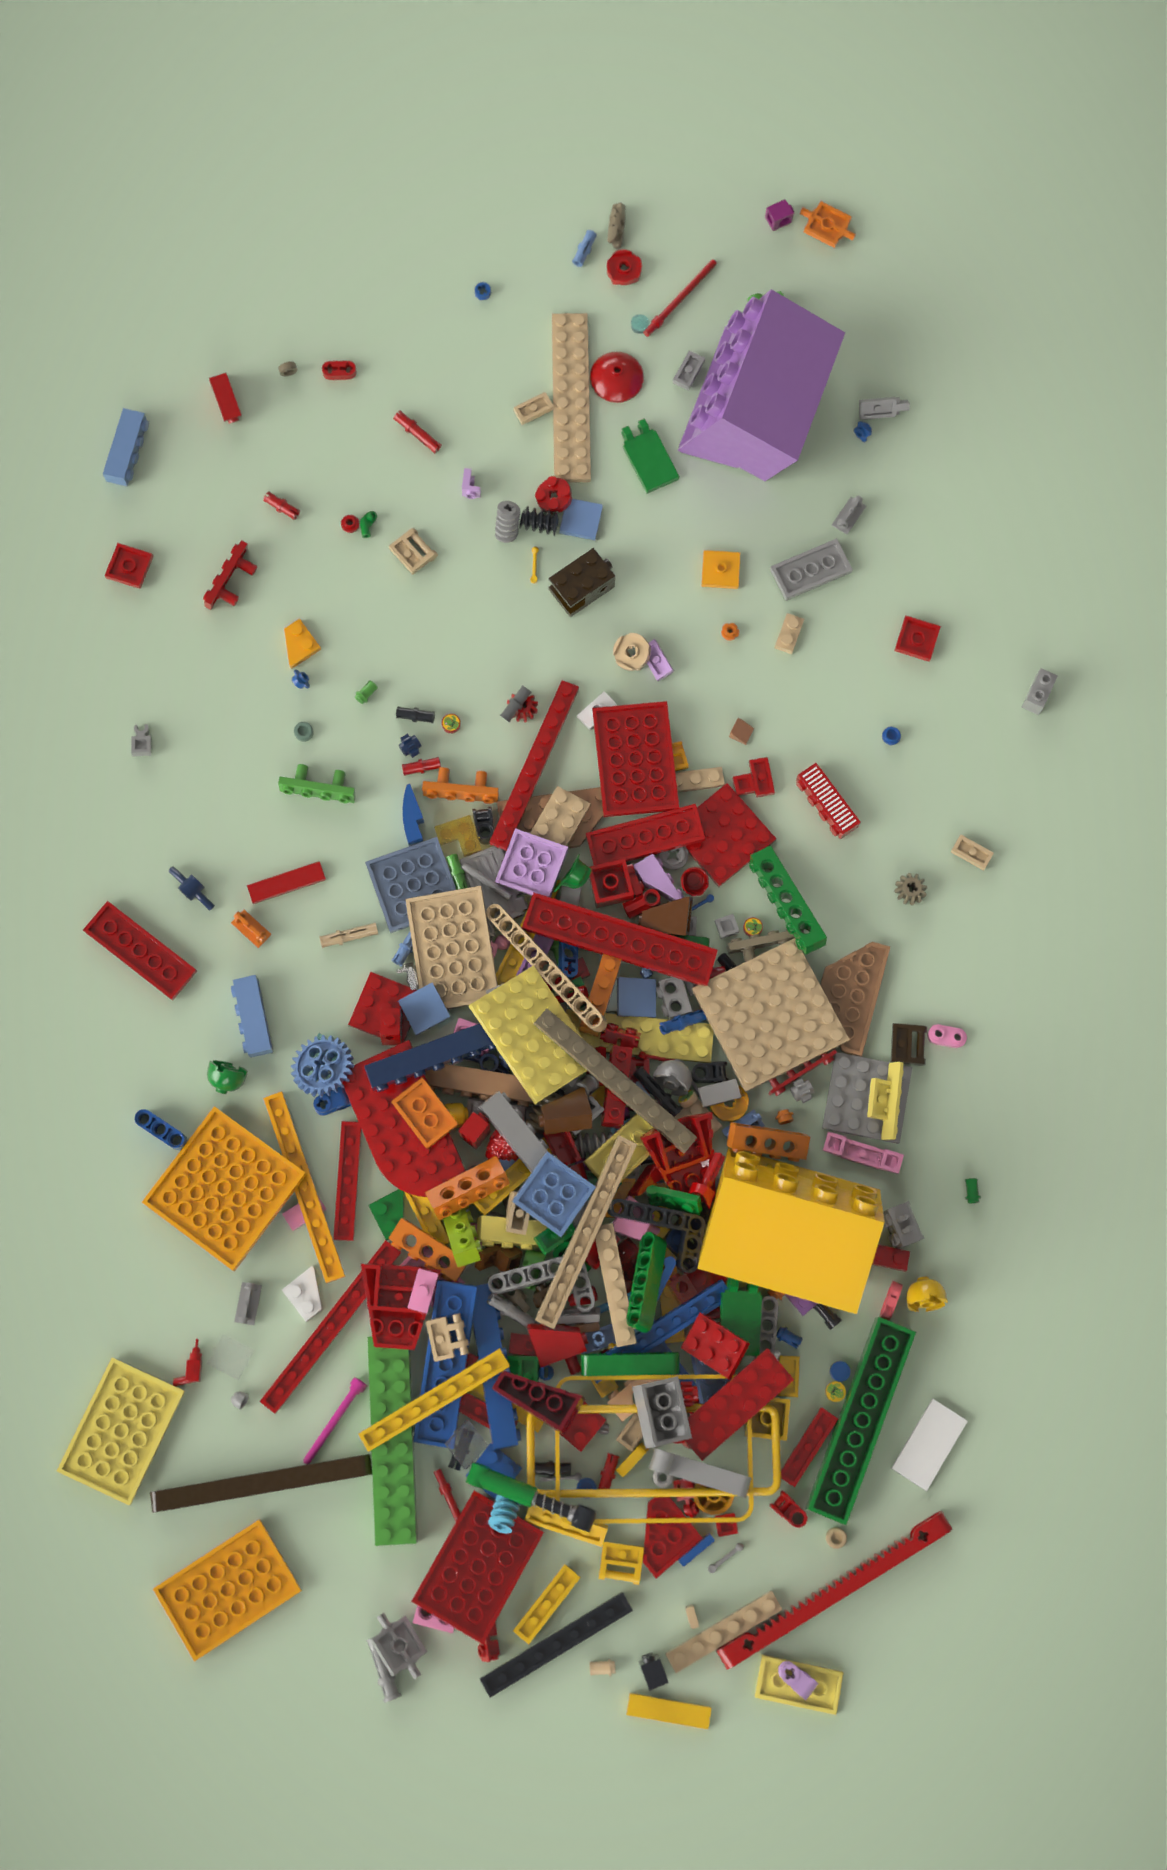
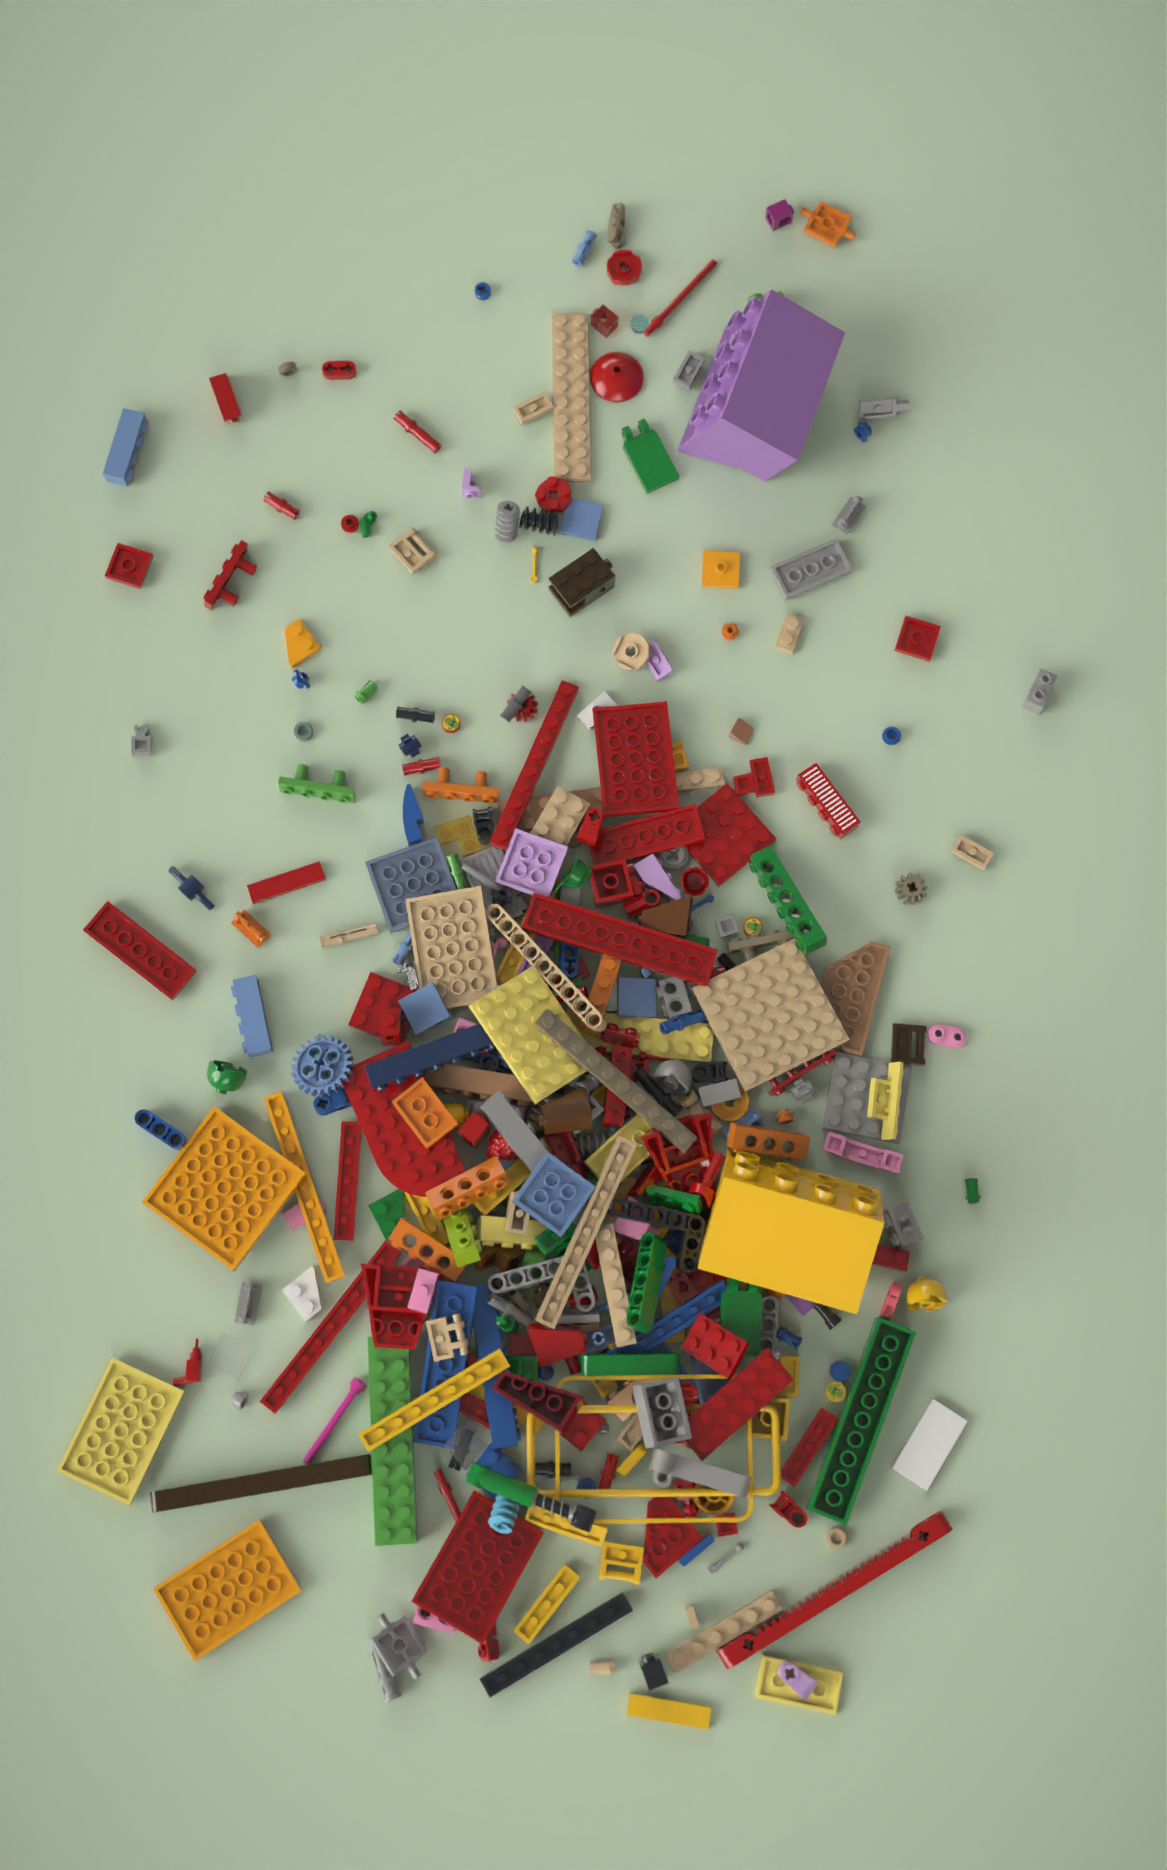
(500, 897): none -> black plate
(507, 1324): none -> green axle
(590, 830): none -> red piece
(604, 327): none -> clear red brick

